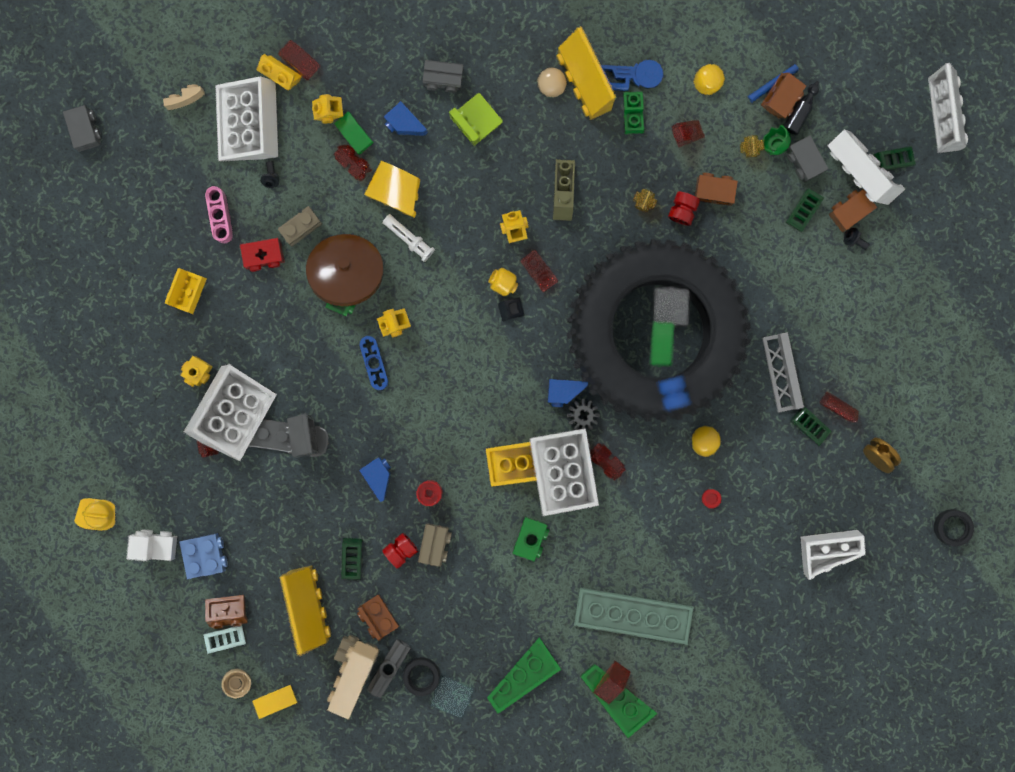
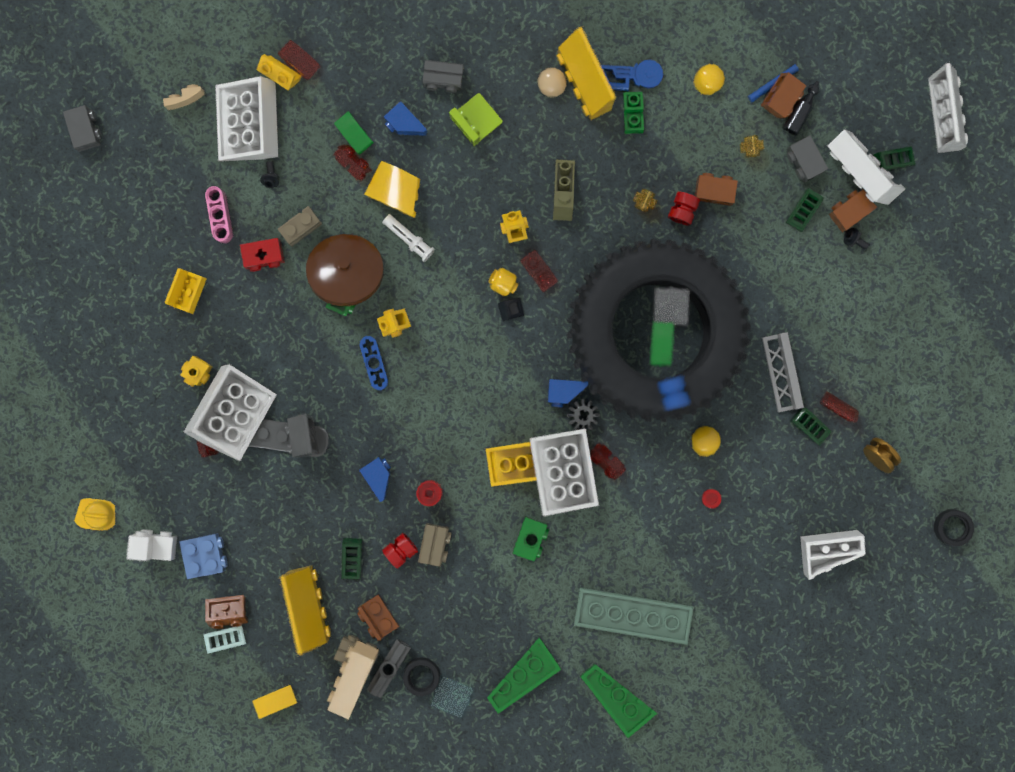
(232, 686): tan hair -> none
(327, 108): yellow brick -> none
(612, 683): clear red slope -> none
(687, 132): clear red slope -> none
(777, 140): green hair -> none

